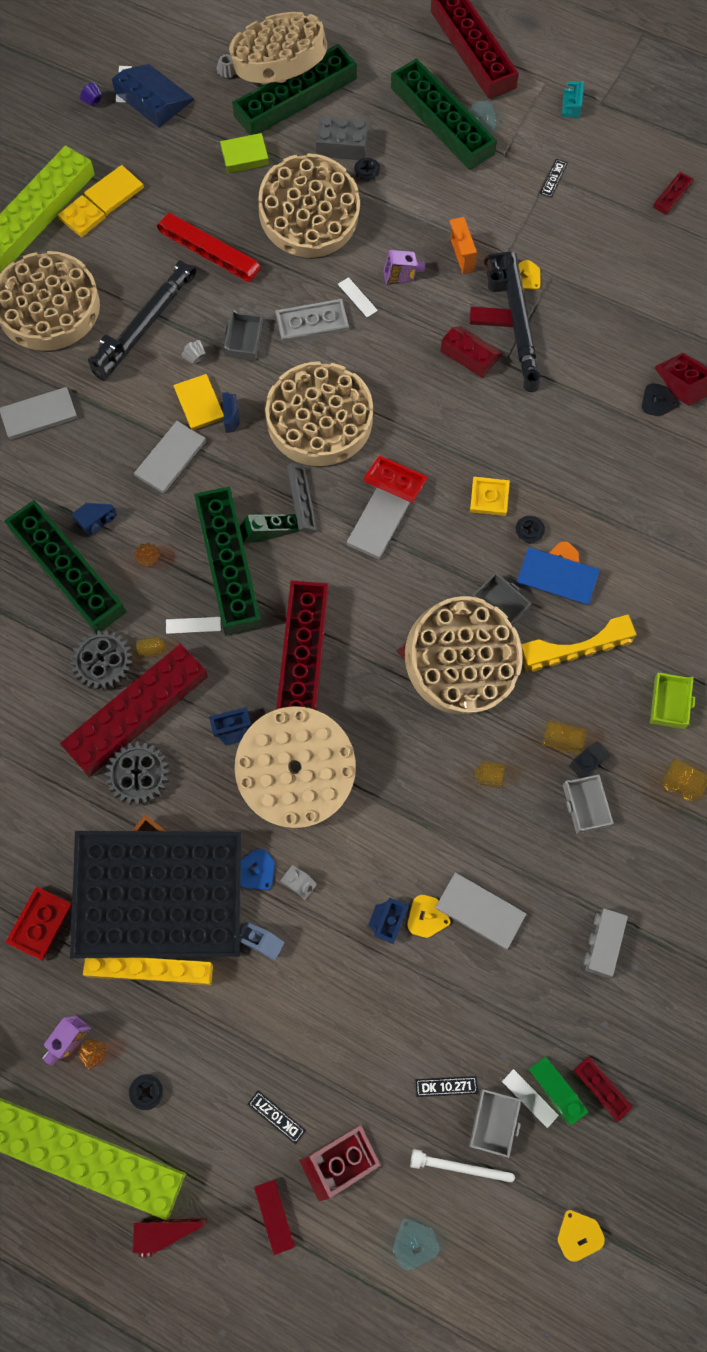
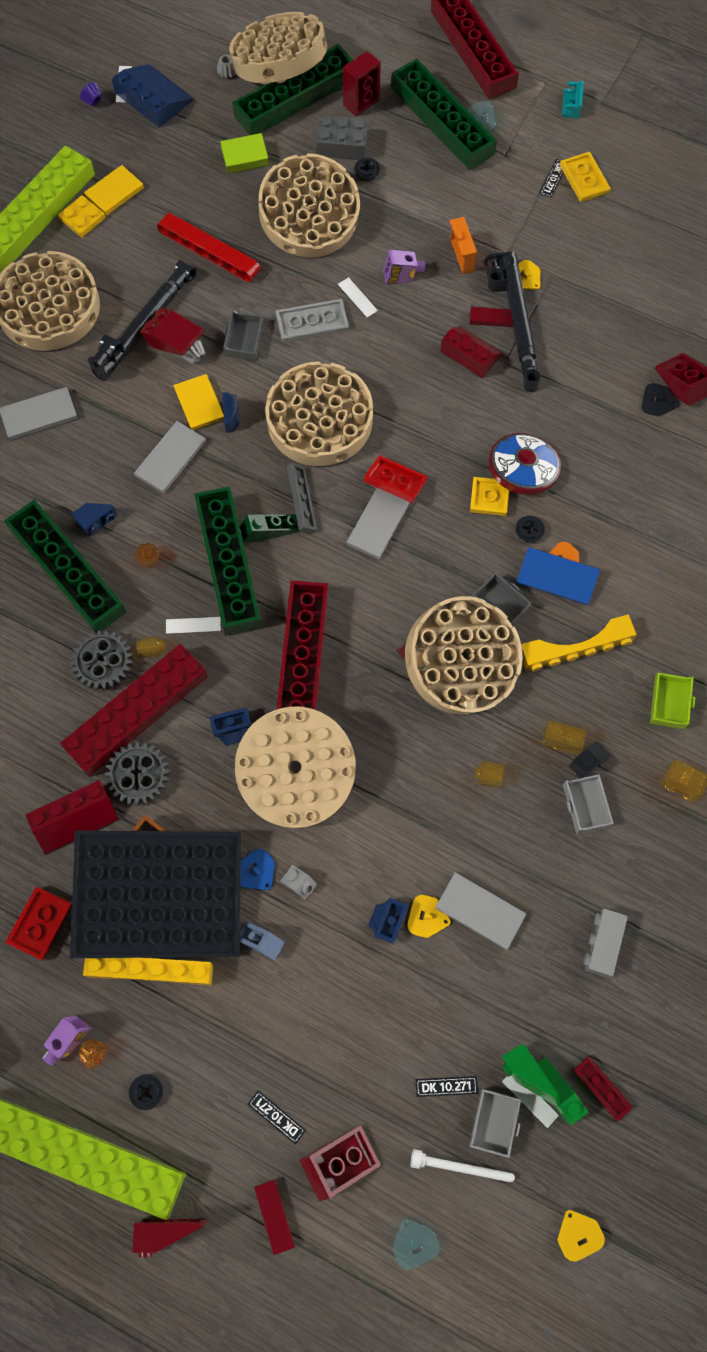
(79, 811): none -> dark red slope
(171, 332): none -> dark red slope
(361, 83): none -> dark red brick
(524, 463): none -> dish
(527, 1073): none -> green slope
(585, 176): none -> yellow tile
(673, 193): dark red tile -> none

